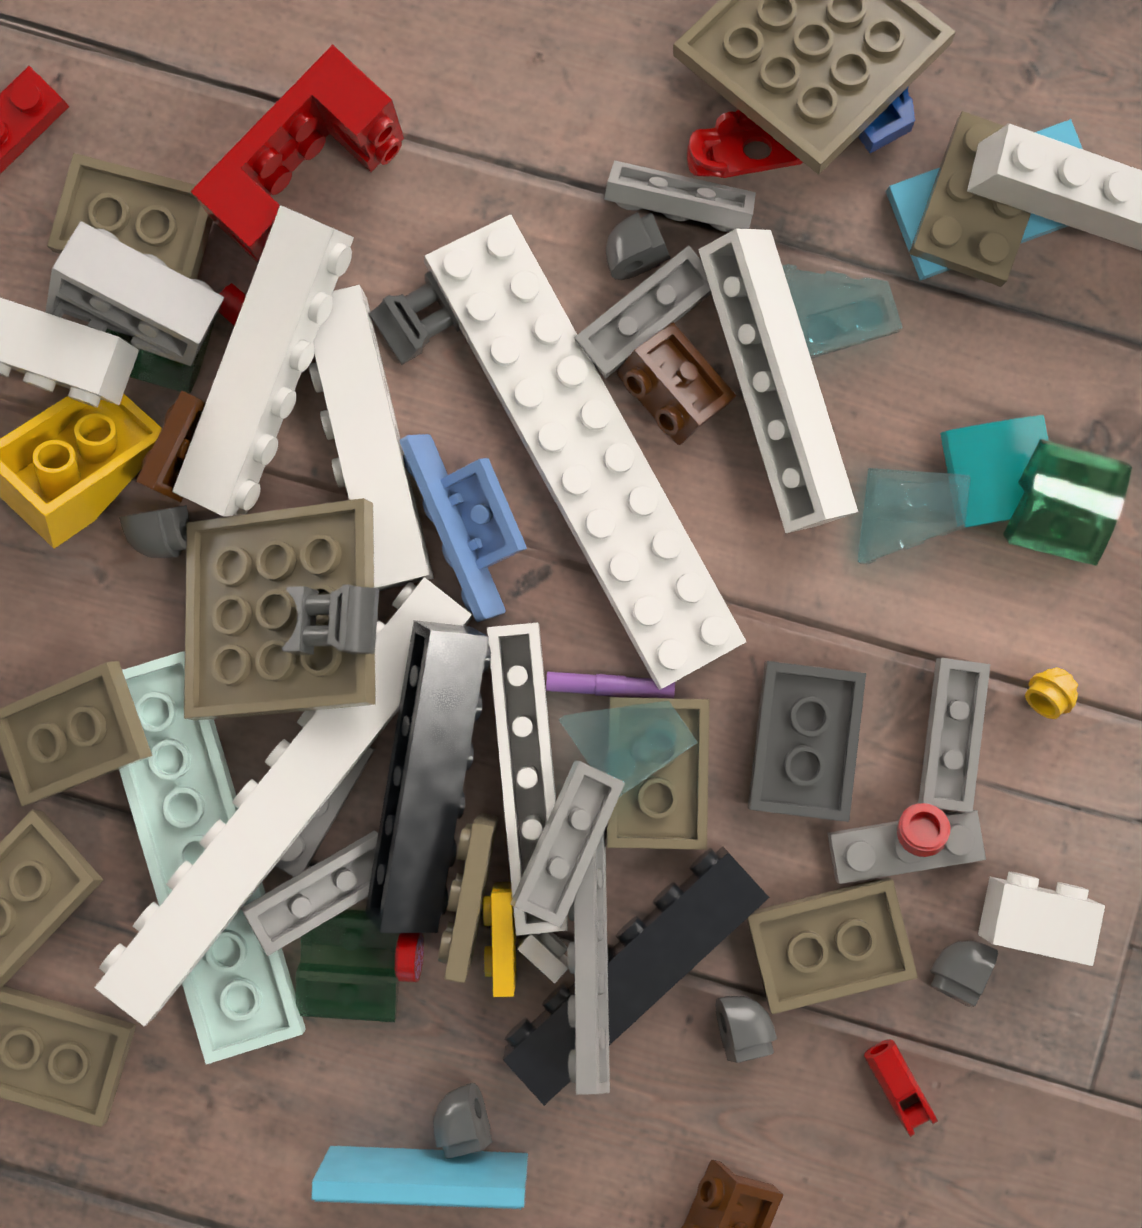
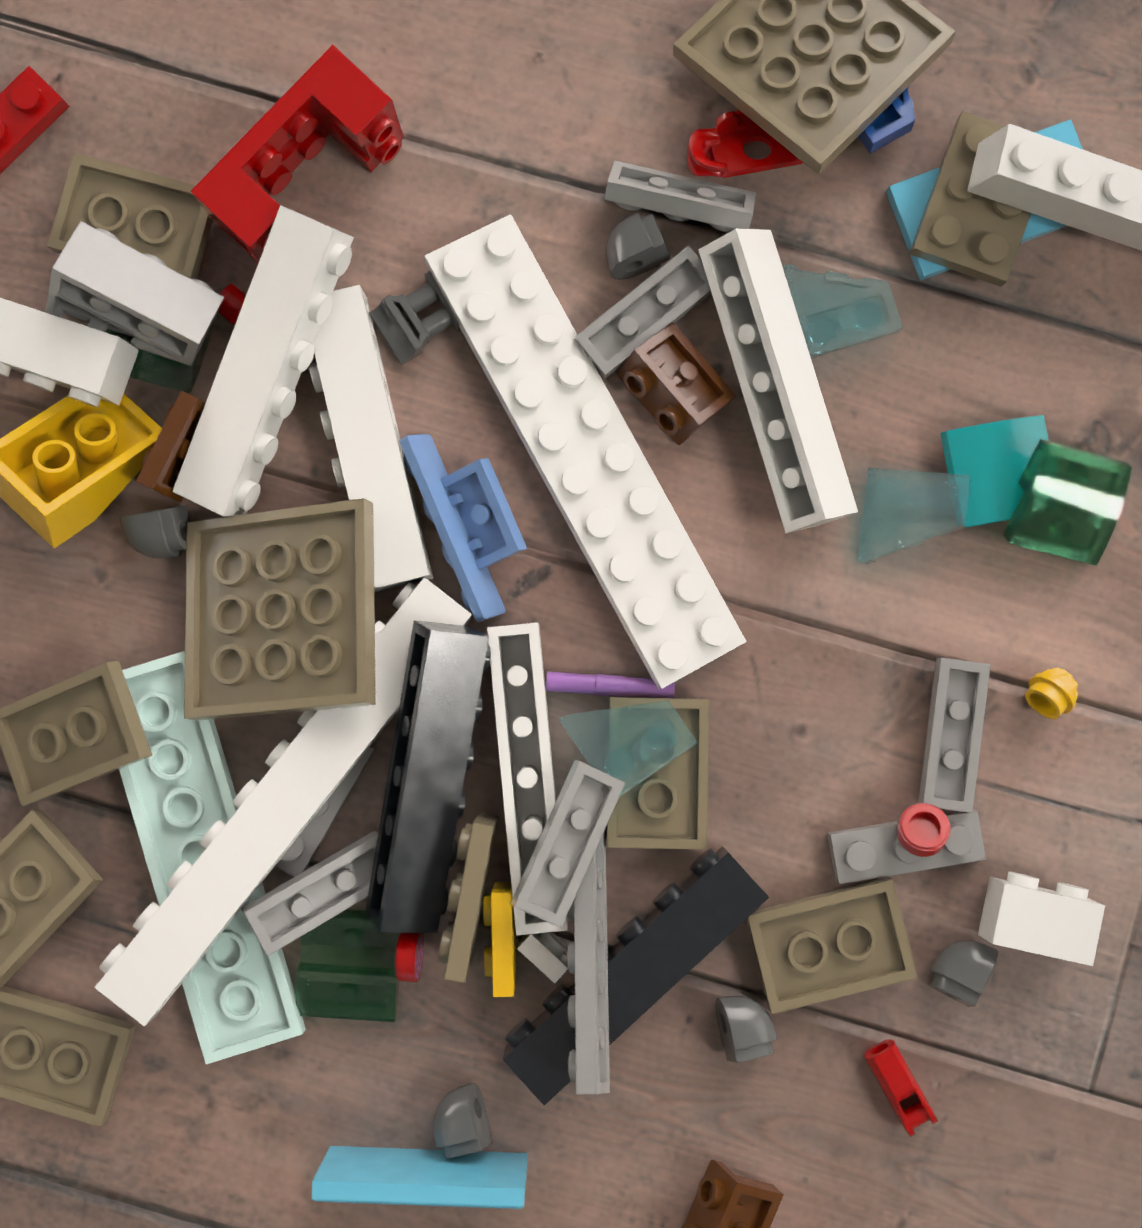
(351, 620): dark grey piece -> none
(806, 741): dark grey plate -> none

